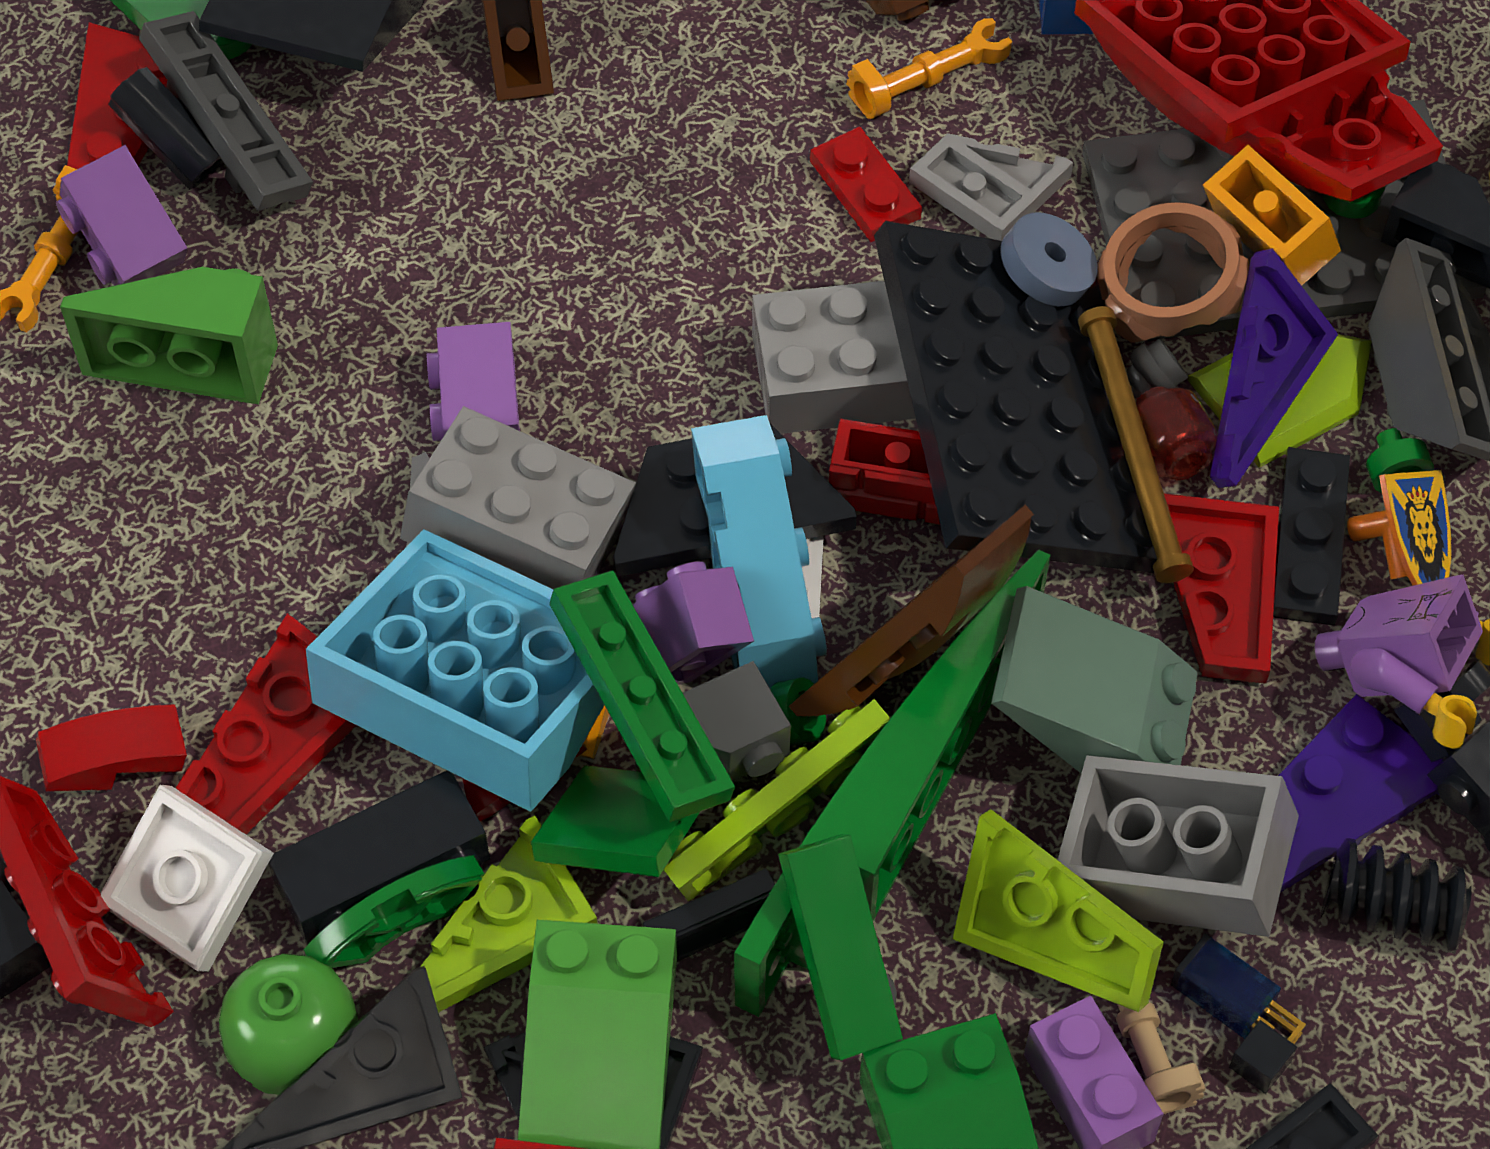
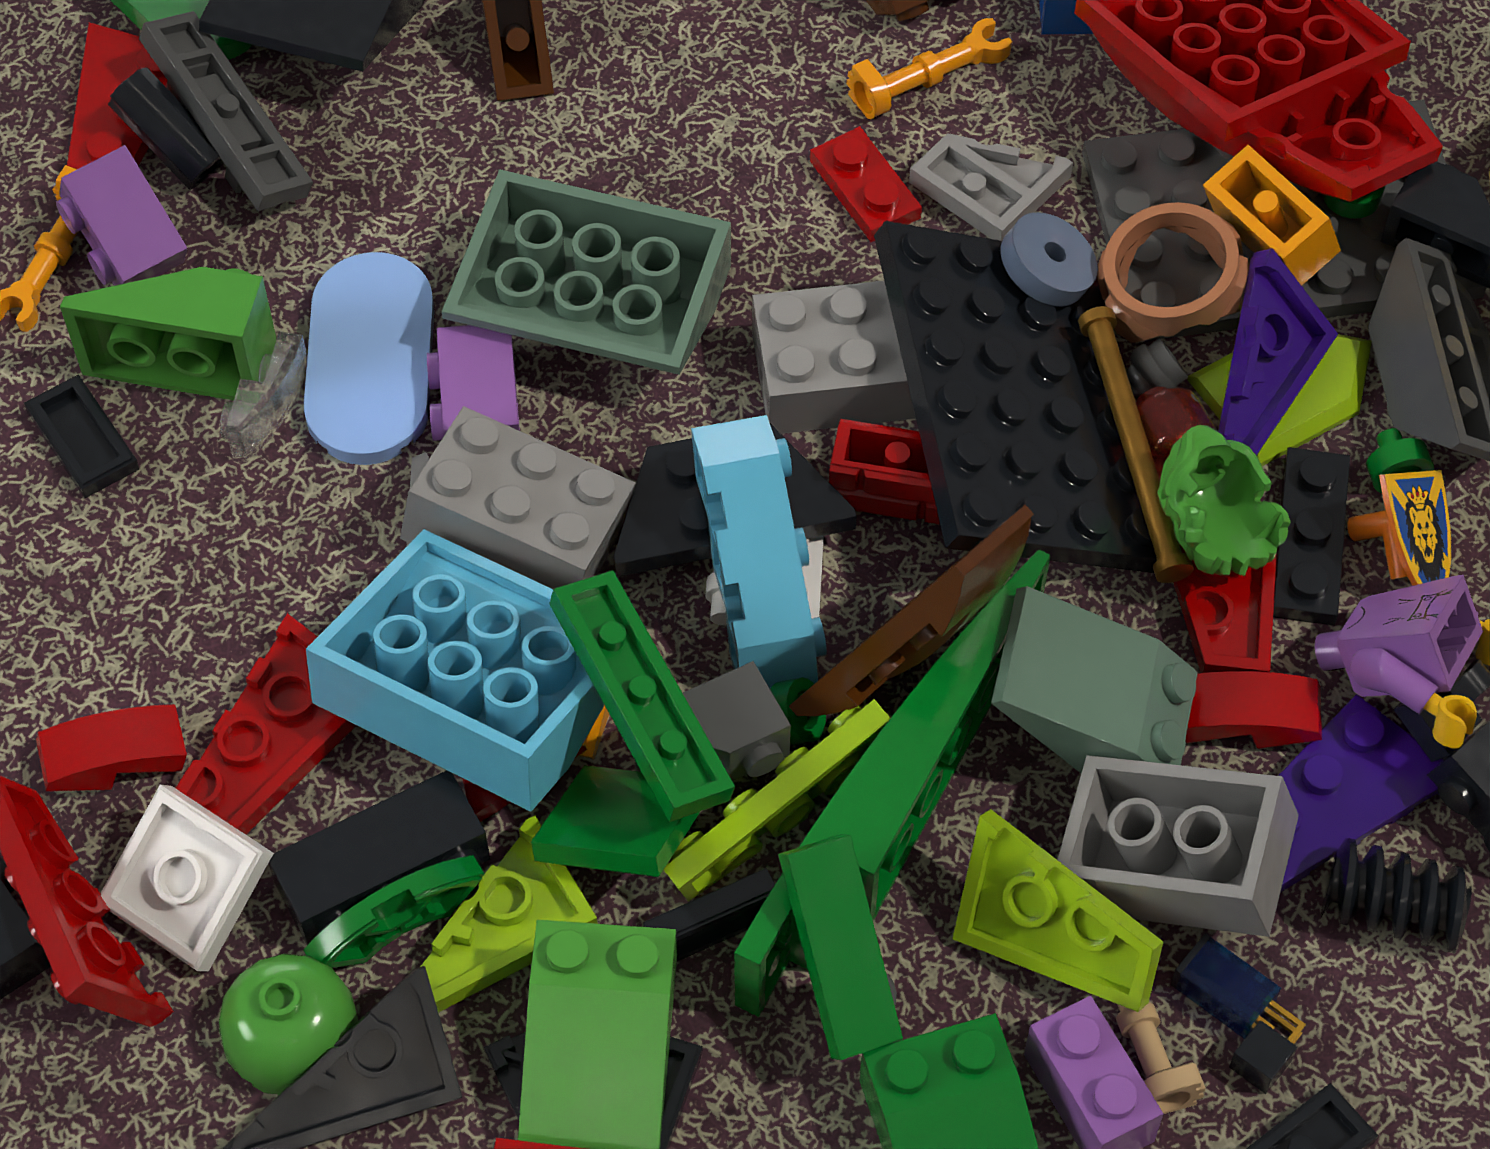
(81, 436): none -> black tile
(265, 404): none -> clear slope
(369, 358): none -> light blue tile
(591, 272): none -> sand green slope
(695, 618): medium lavender brick -> none
(1215, 505): none -> bright green hair
(1267, 705): none -> red slope

